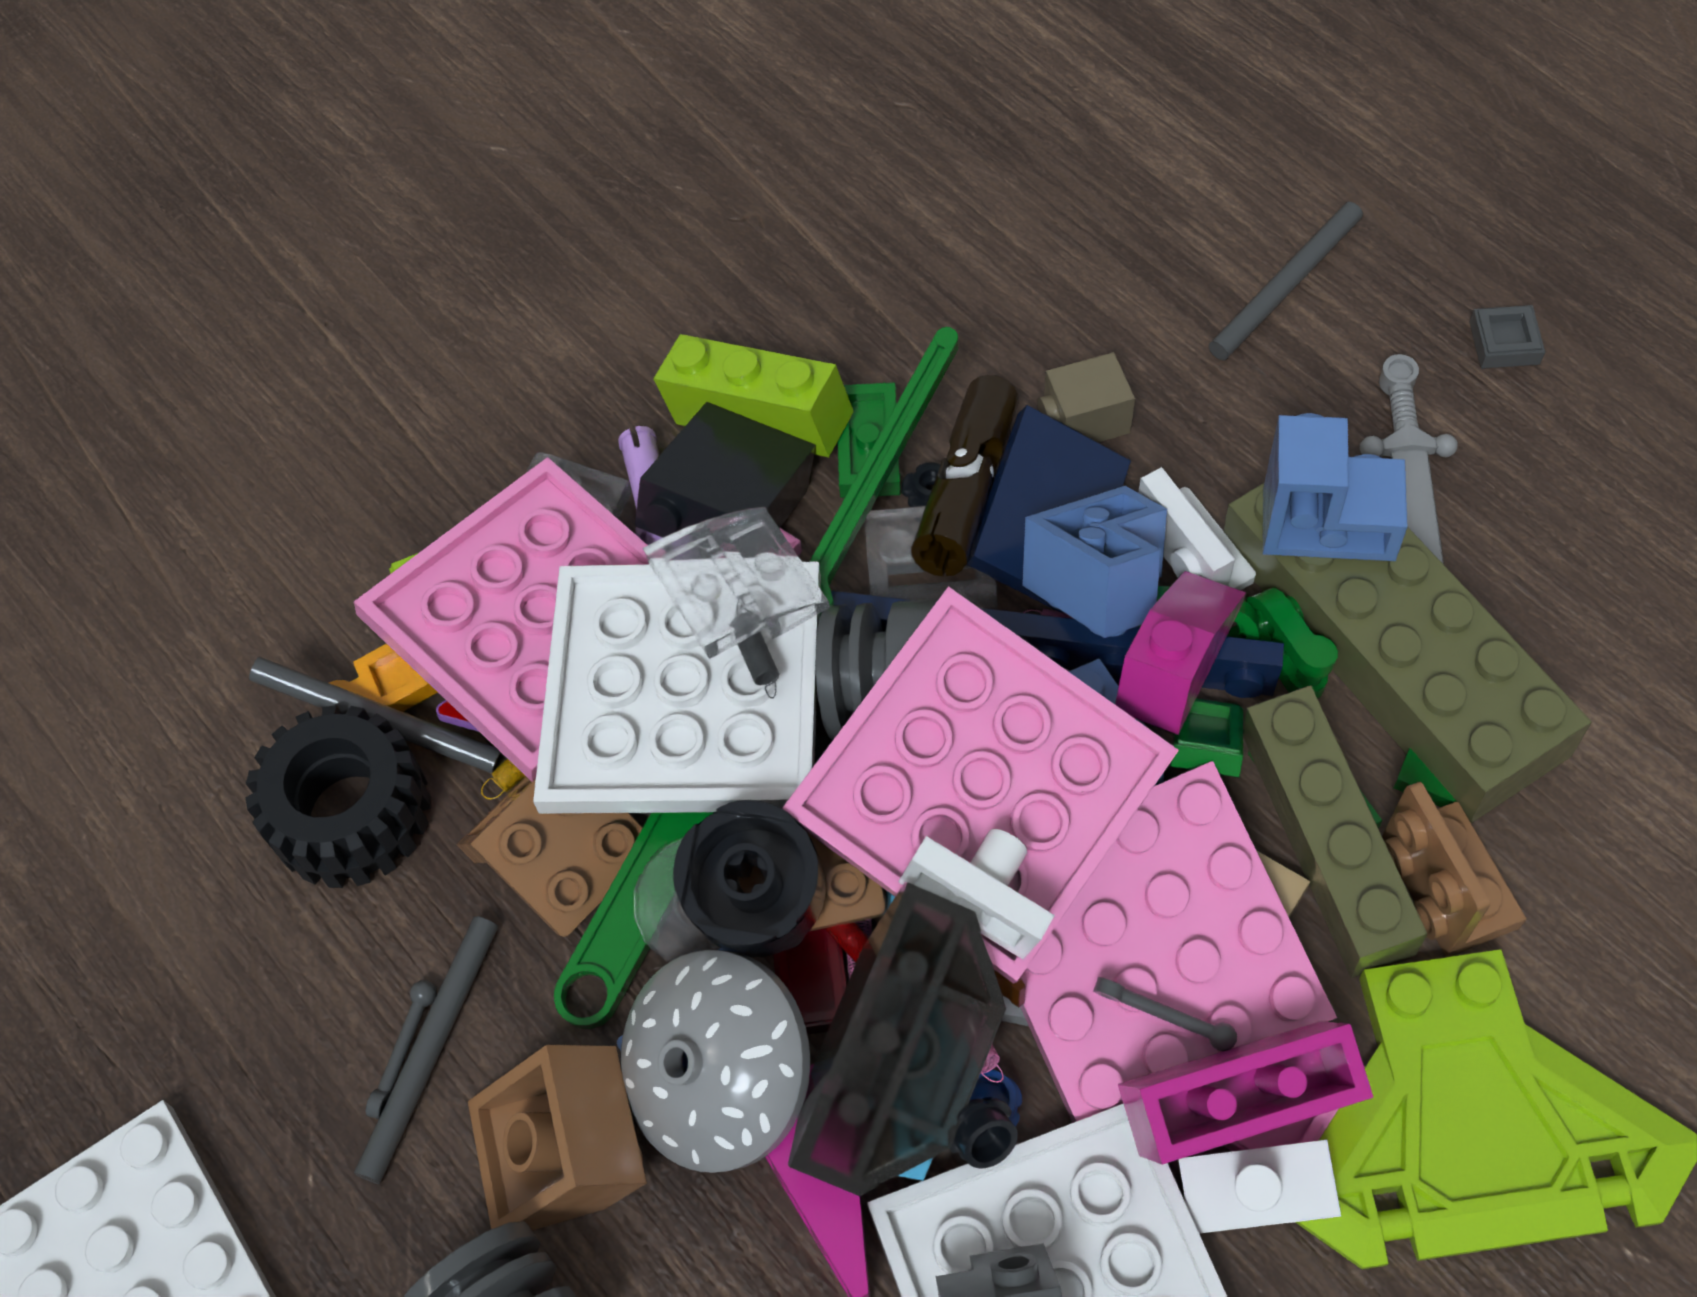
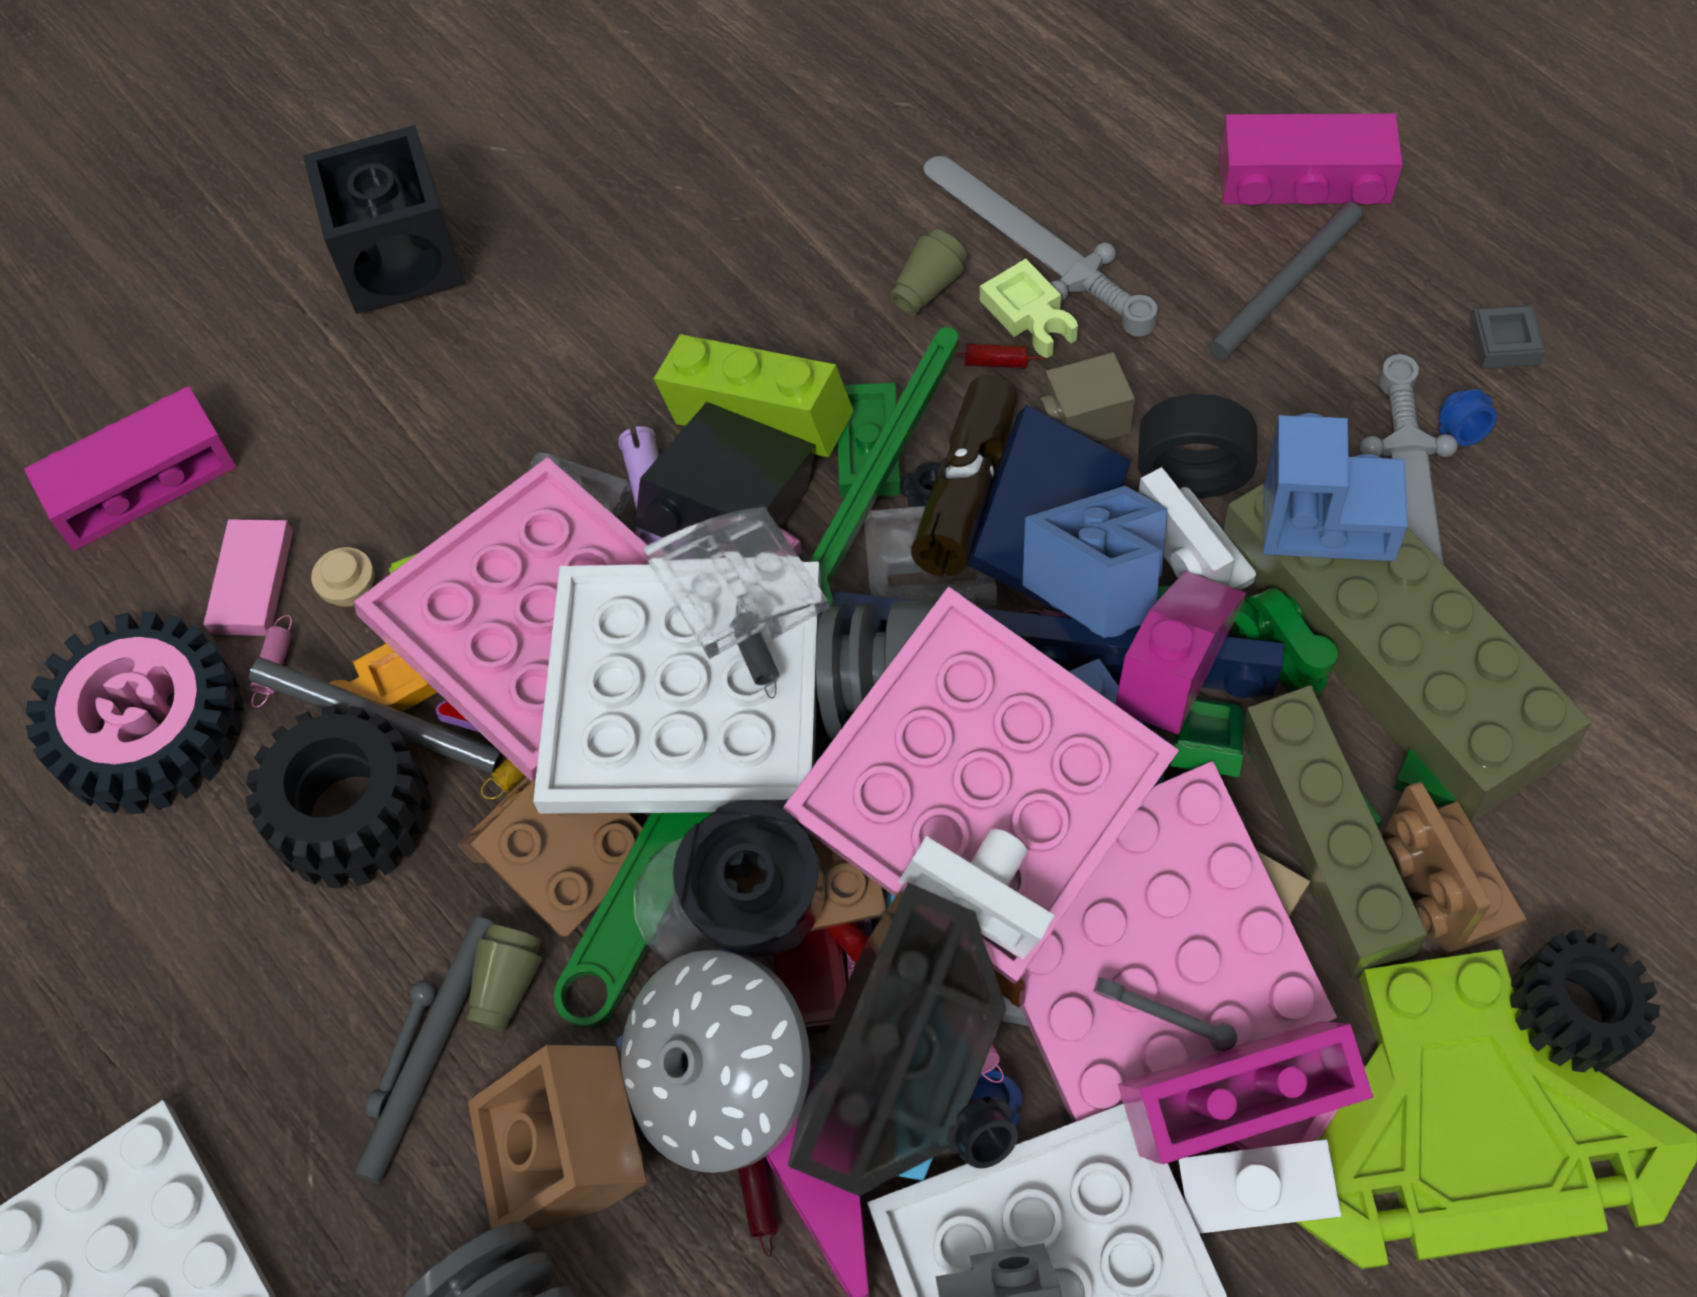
(129, 468): none -> dark pink brick
(132, 753): none -> wheel
(248, 577): none -> bright pink tile
(275, 650): none -> bright pink piece
(342, 576): none -> tan plate
(383, 219): none -> black brick
(501, 975): none -> olive cone
(758, 1201): none -> dark red piece
(928, 271): none -> olive cone
(996, 356): none -> red piece
(1026, 301): none -> yellowish green plate
(1077, 271): none -> light grey sword
(1200, 421): none -> black tyre
(1309, 158): none -> dark pink brick
(1467, 416): none -> blue plate
(1608, 980): none -> black tyre

